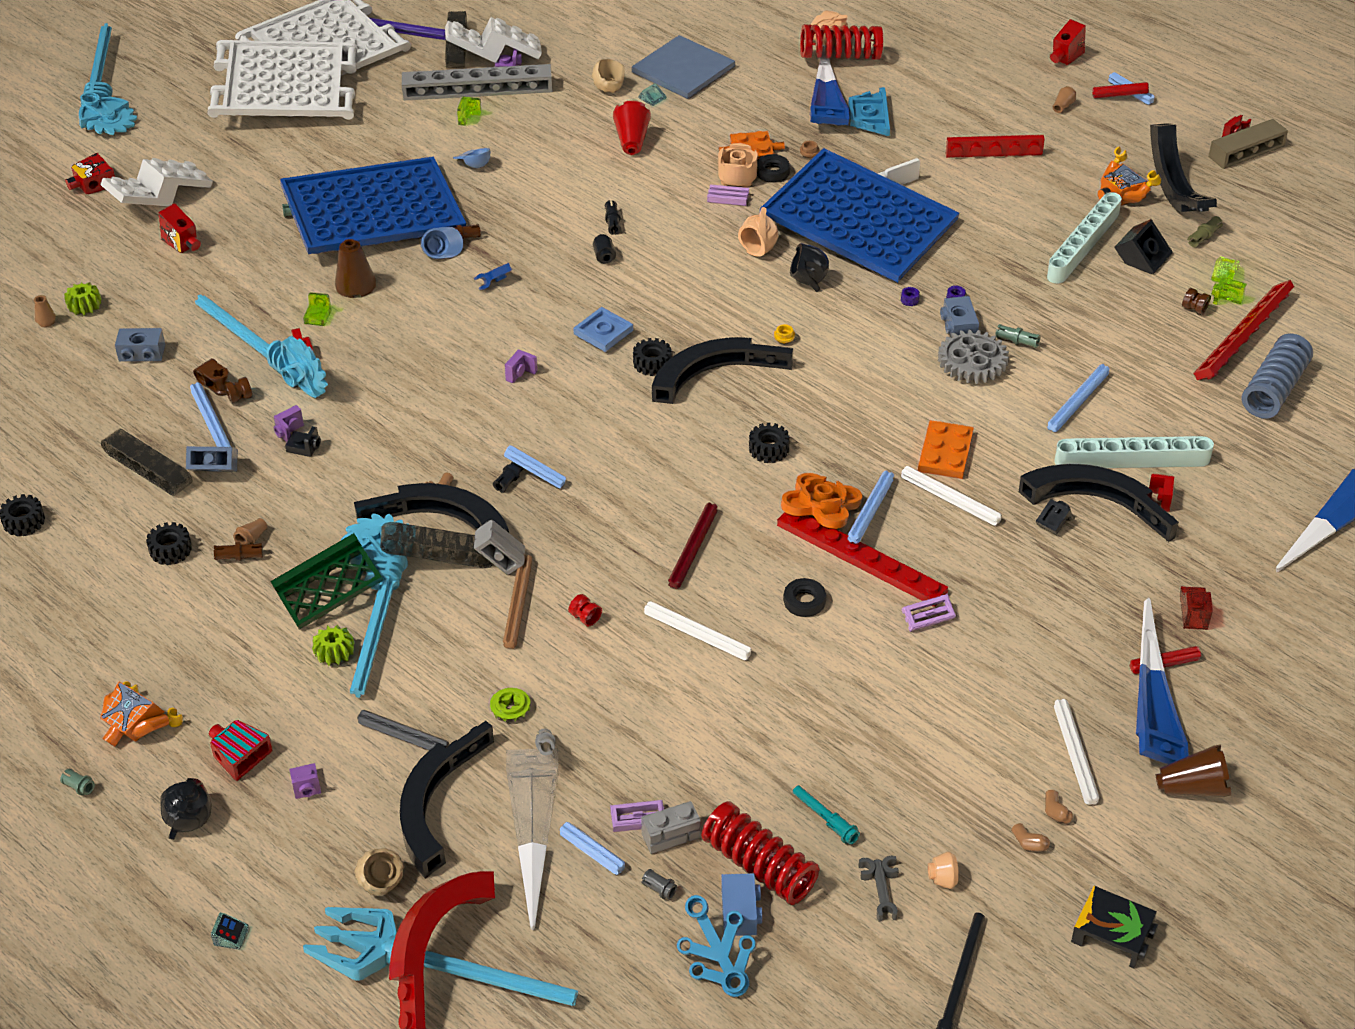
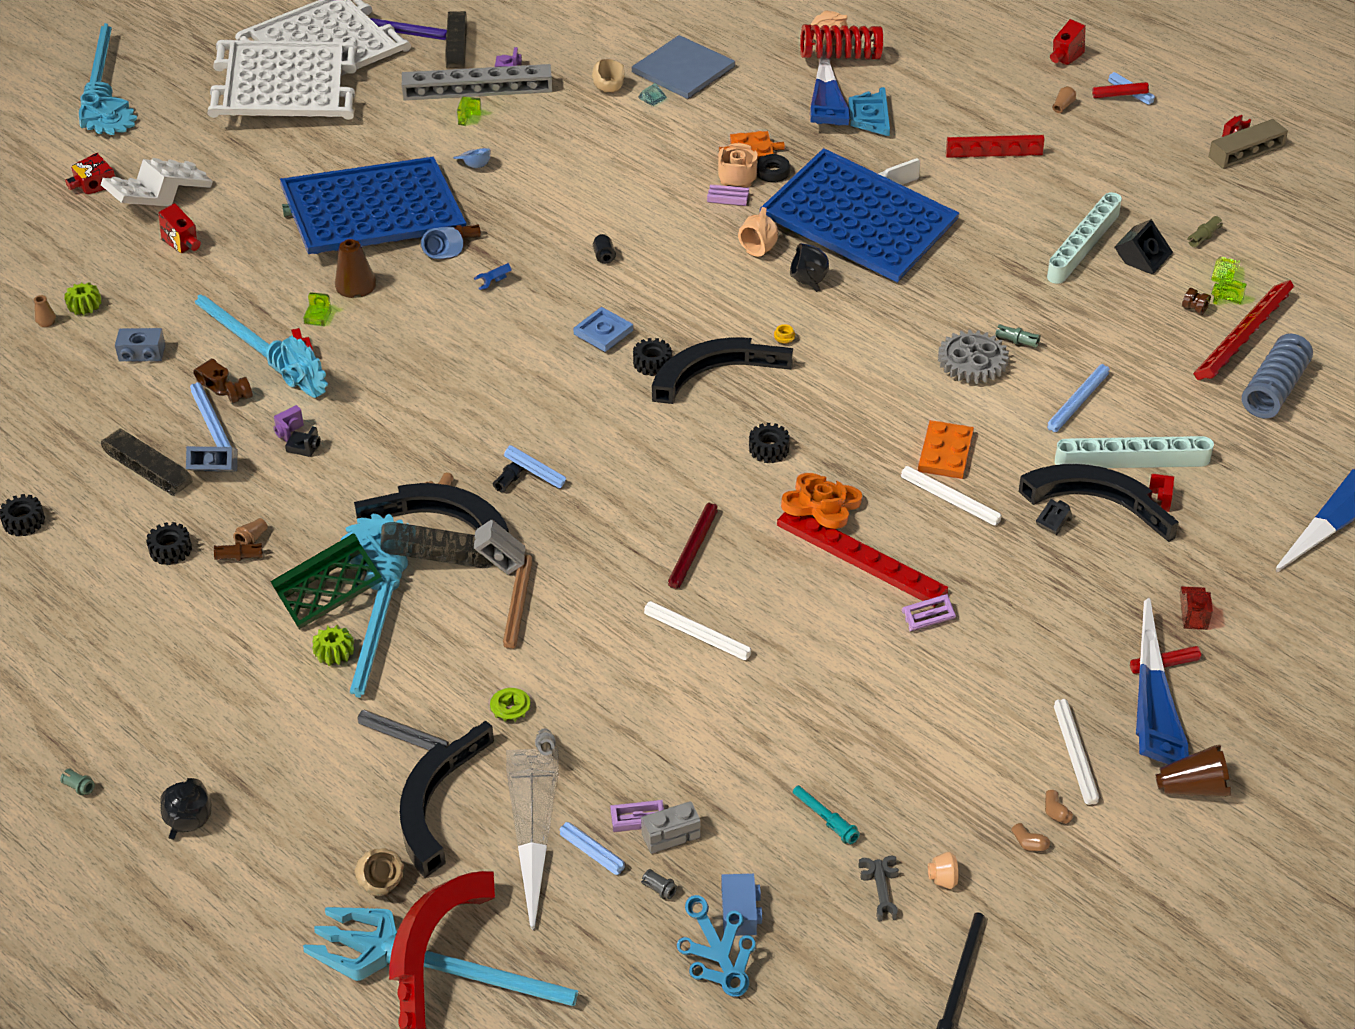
(133, 714): orange torso -> none
(229, 932): slope -> none
(239, 747): red torso -> none
(305, 781): medium lavender bracket -> none
(493, 39): white bracket -> none
(518, 363): medium lavender bracket -> none
(585, 610): red wheel -> none
(612, 217): black pin -> none
(631, 125): red cone -> none
(759, 847): red piece -> none
(804, 609): black tyre -> none
(809, 149): medium nougat plate -> none
(870, 507): light blue axle -> none
(910, 296): dark purple axle -> none
(955, 291): dark purple axle -> none
(959, 315): sand blue brick -> none
(1116, 923): black panel -> none
(1125, 181): torso -> none
(1169, 168): black arch -> none

